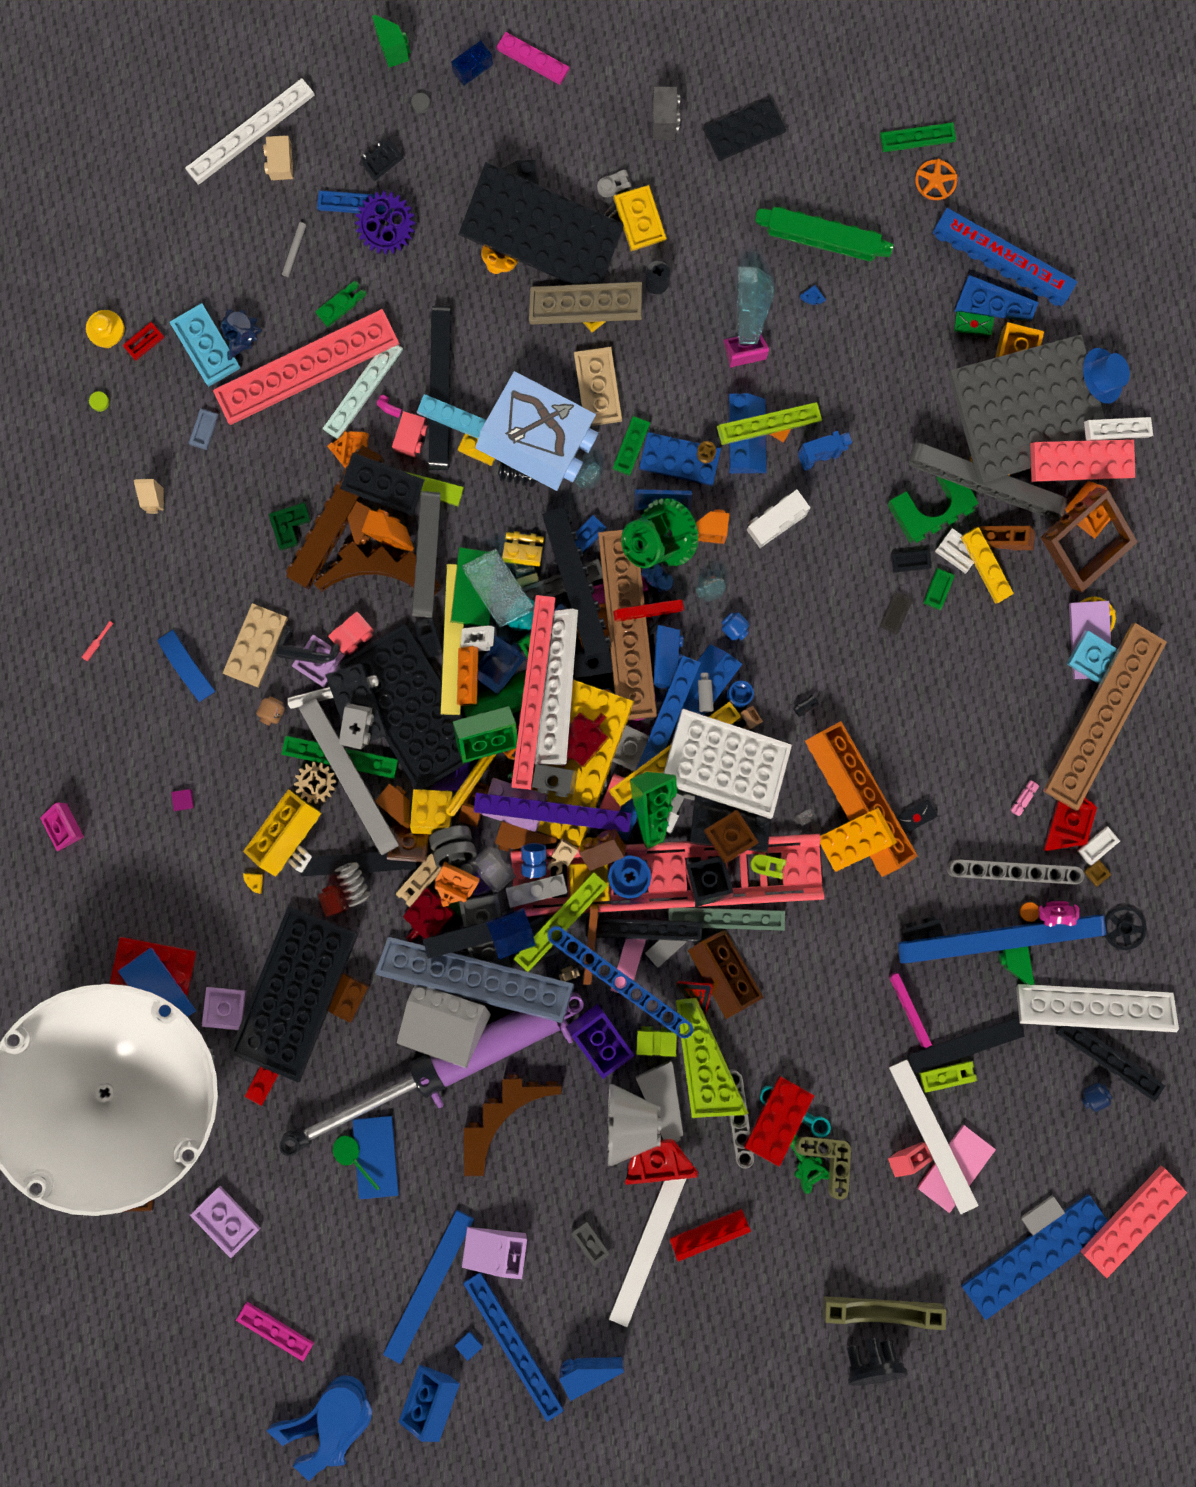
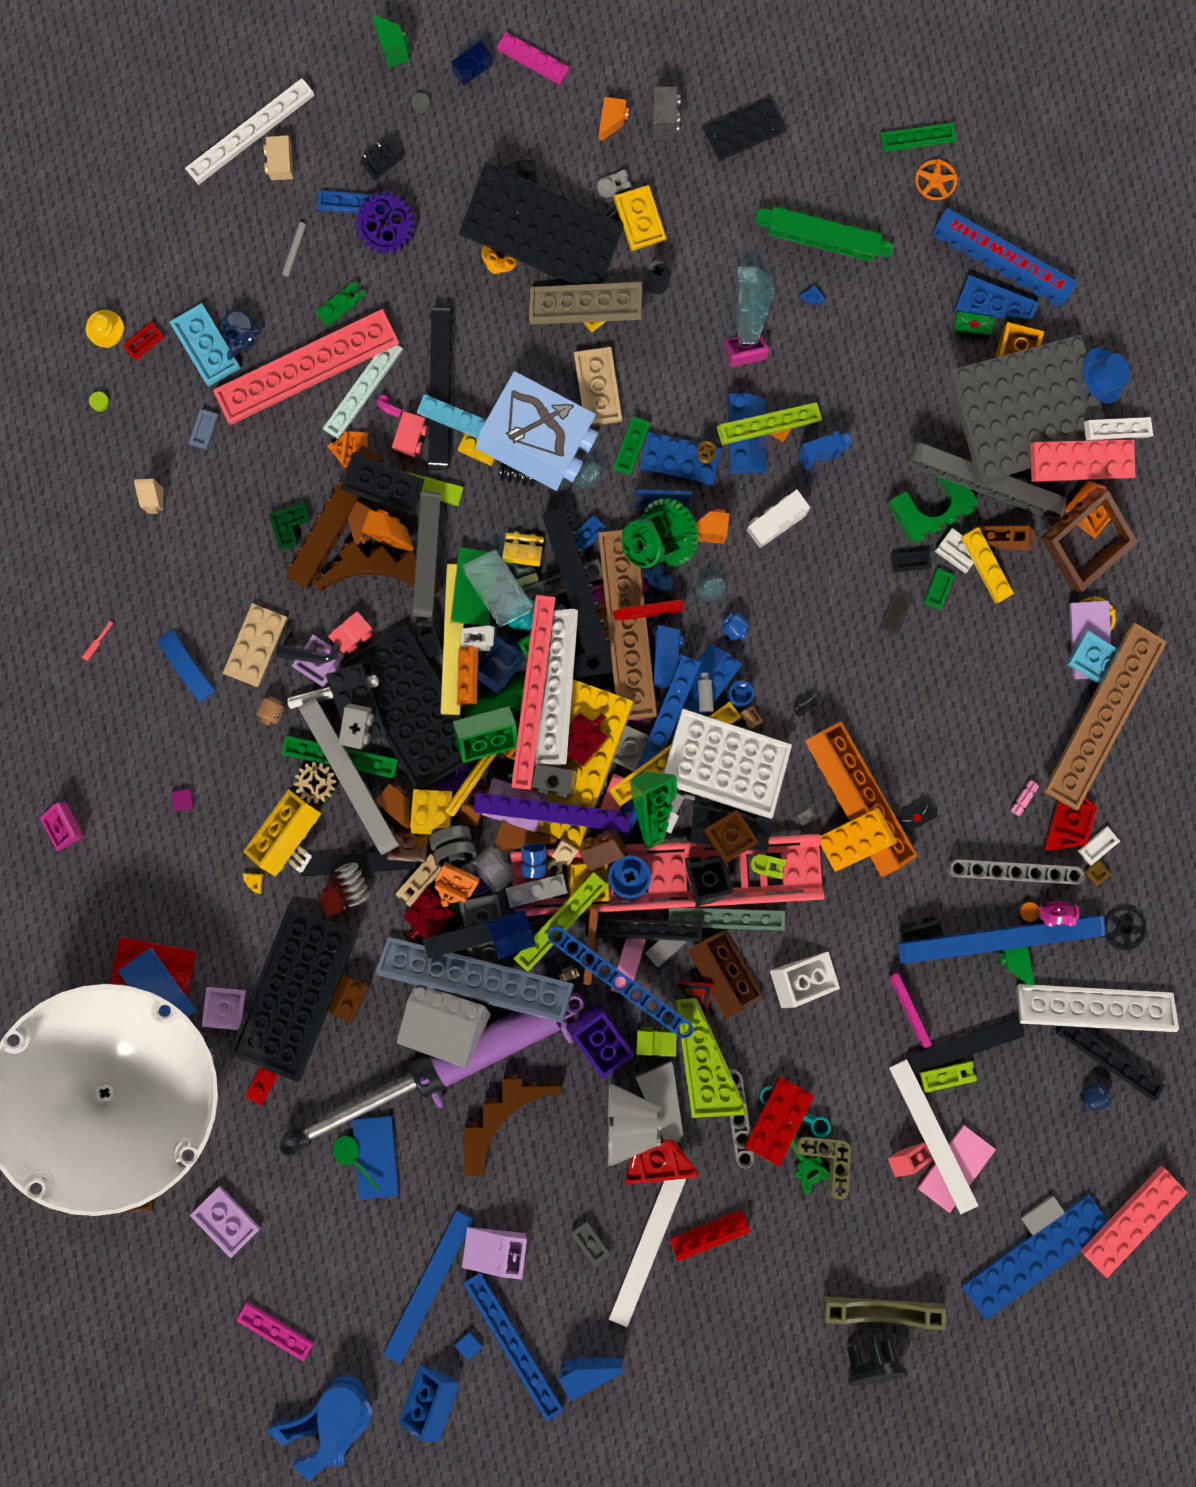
(613, 116): none -> orange slope
(804, 980): none -> white slope

